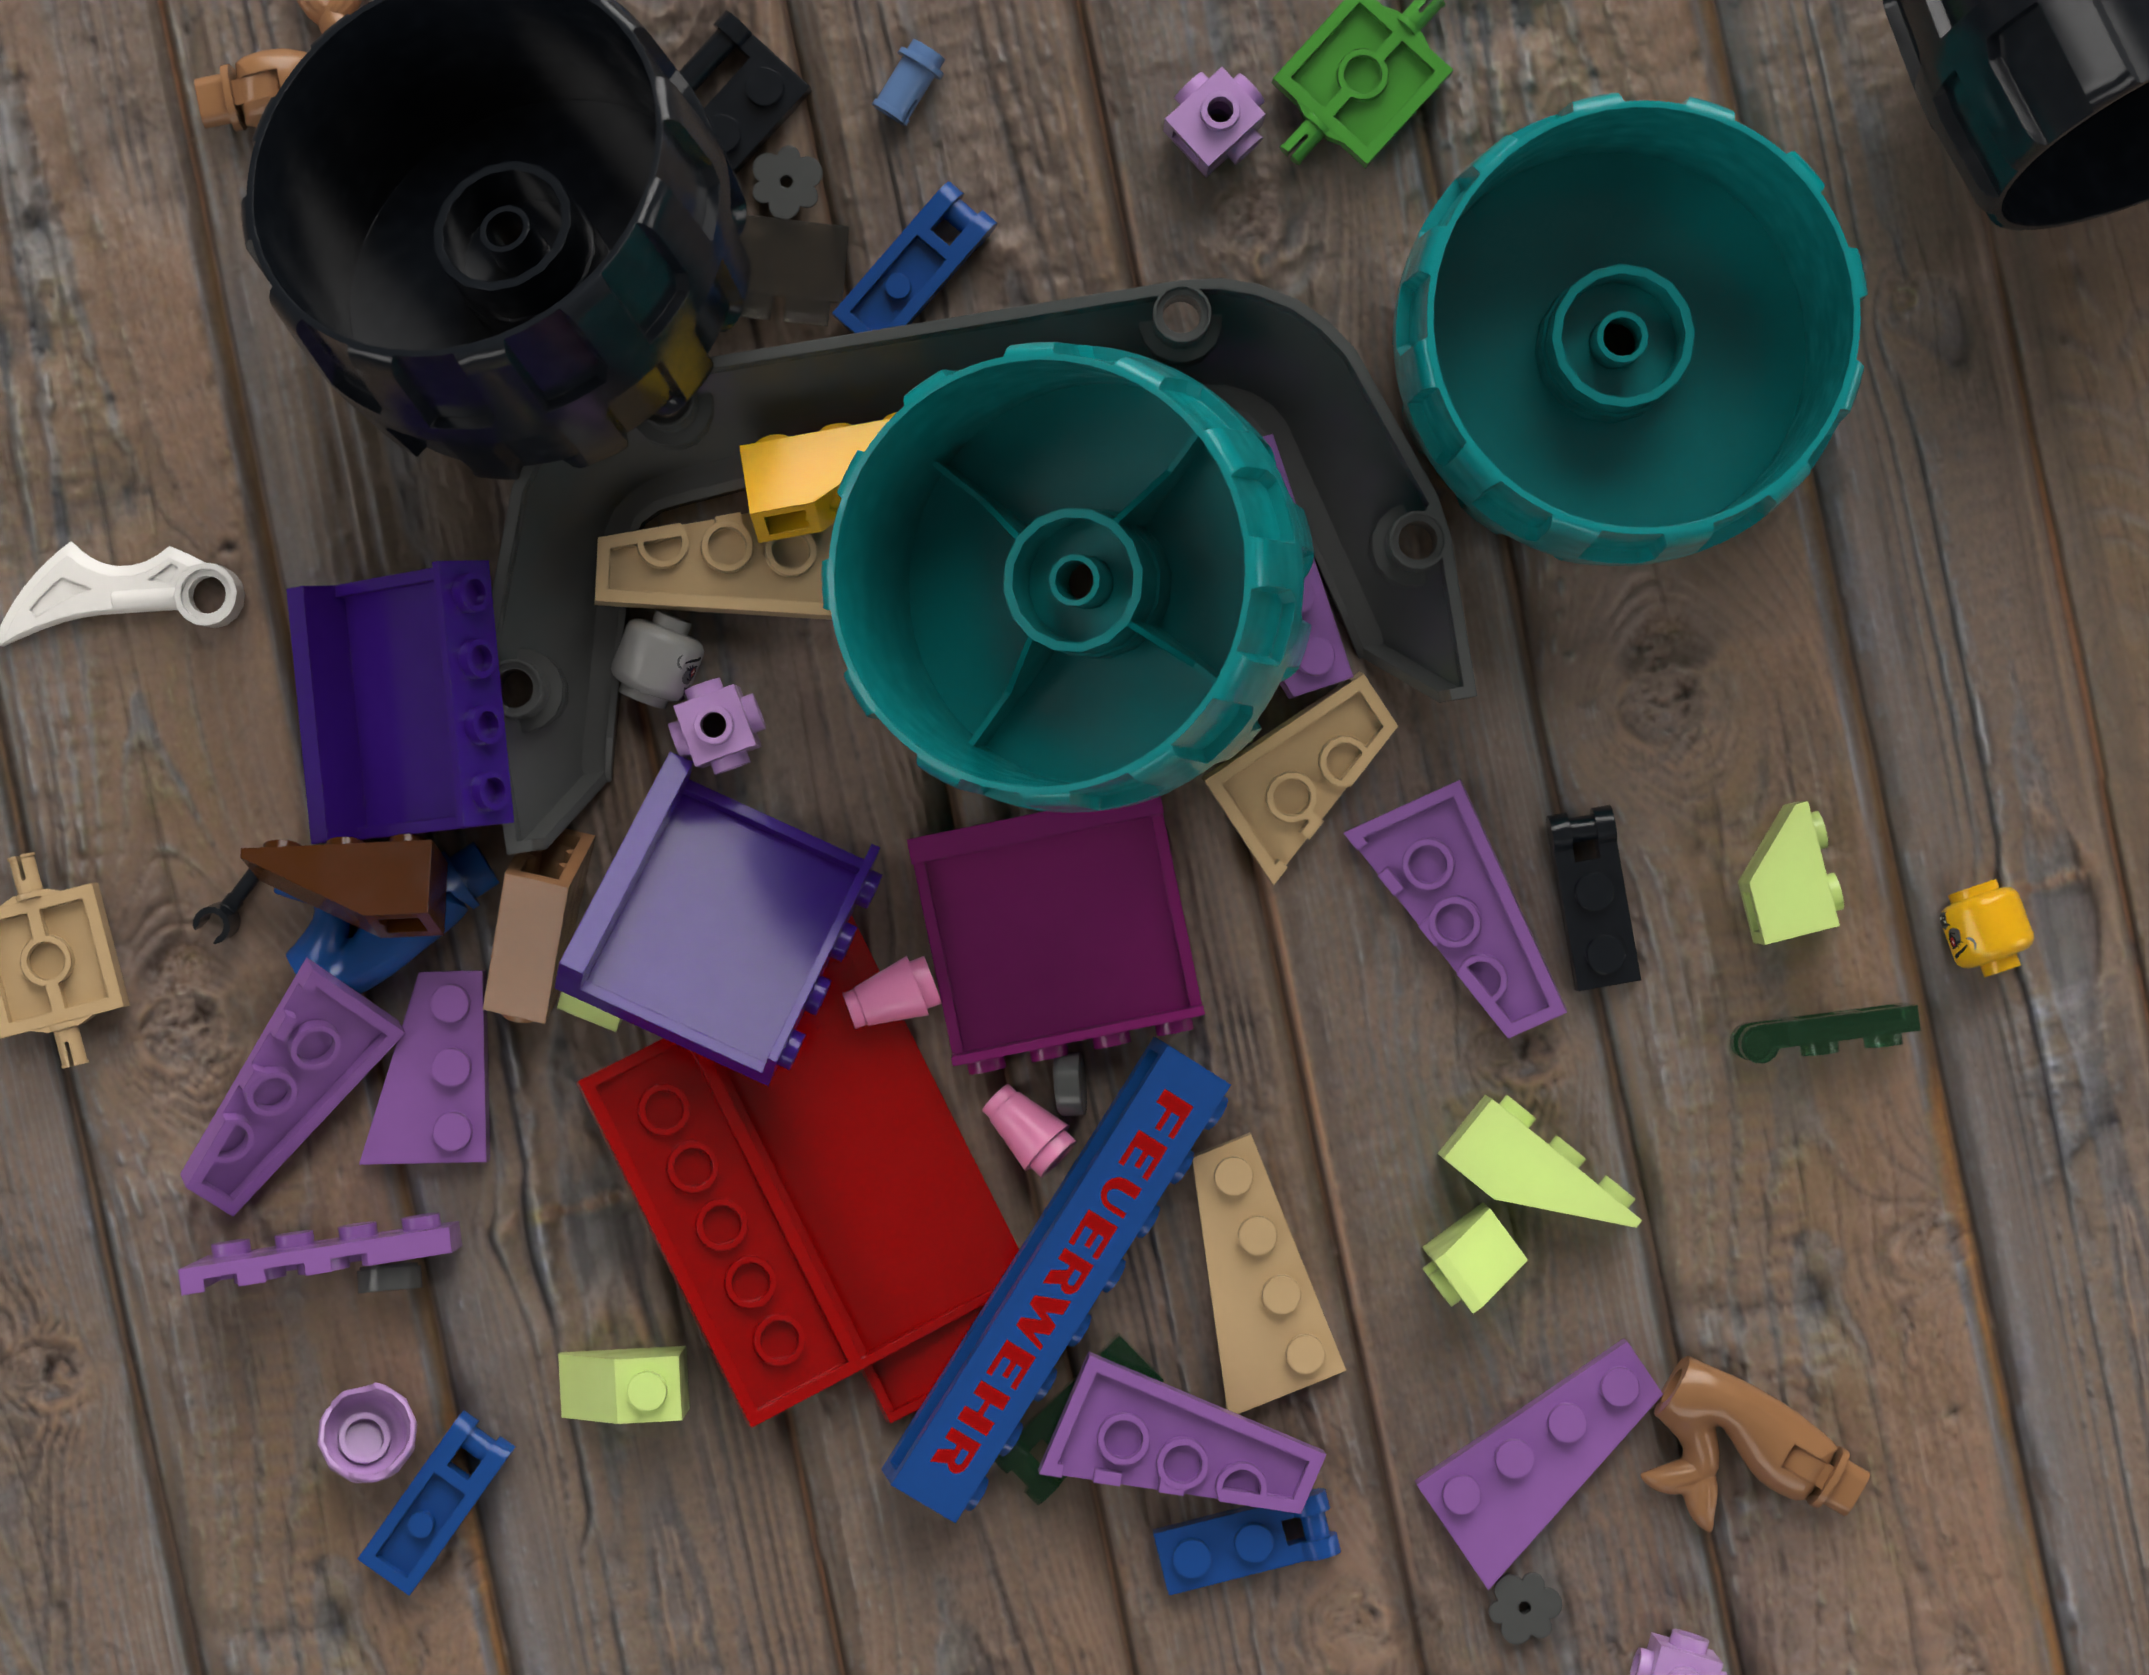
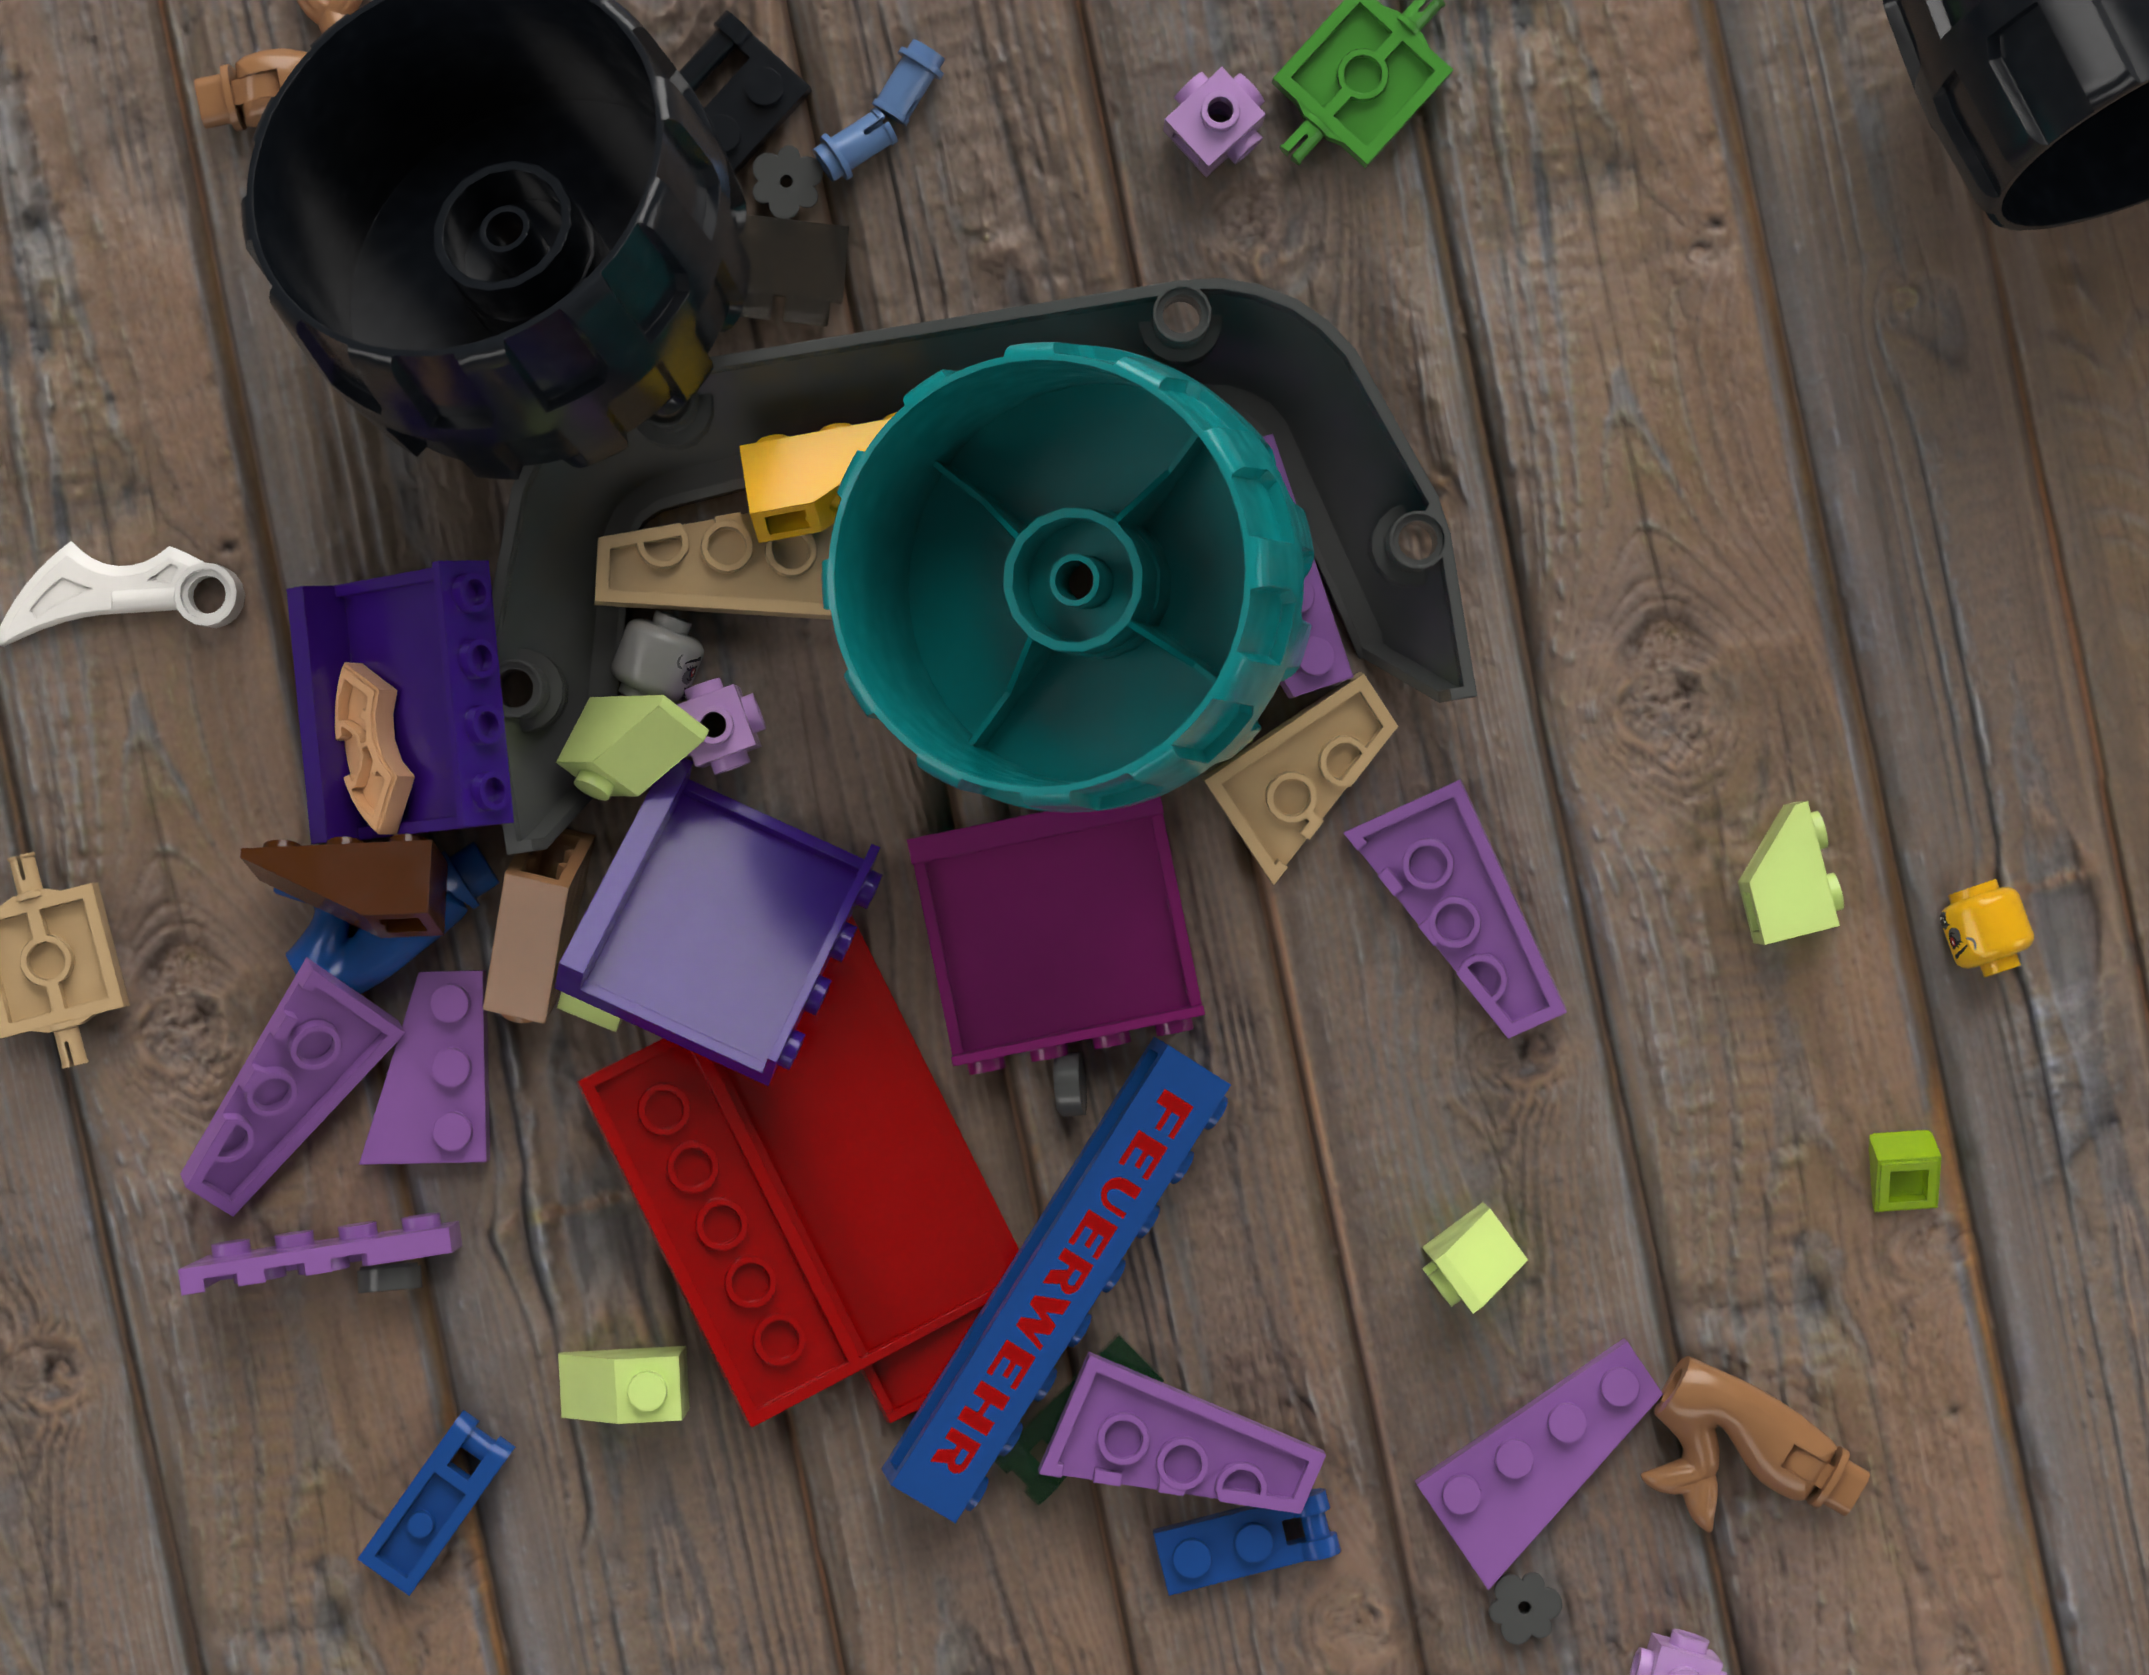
(228, 908): black hand -> none
(365, 721): none -> light nougat tile
(367, 1433): lavender hair -> none
(628, 744): none -> yellowish green slope
(854, 145): none -> medium blue pin
(893, 994): bright pink cone -> none
(915, 265): blue plate -> none
(1029, 1130): bright pink cone -> none
(1260, 1292): tan wing -> none
(1520, 1168): yellowish green slope -> none
(1593, 900): black plate -> none
(1715, 268): teal wheel -> none
(1820, 1032): clear green plate -> none
(1904, 1170): none -> lime slope

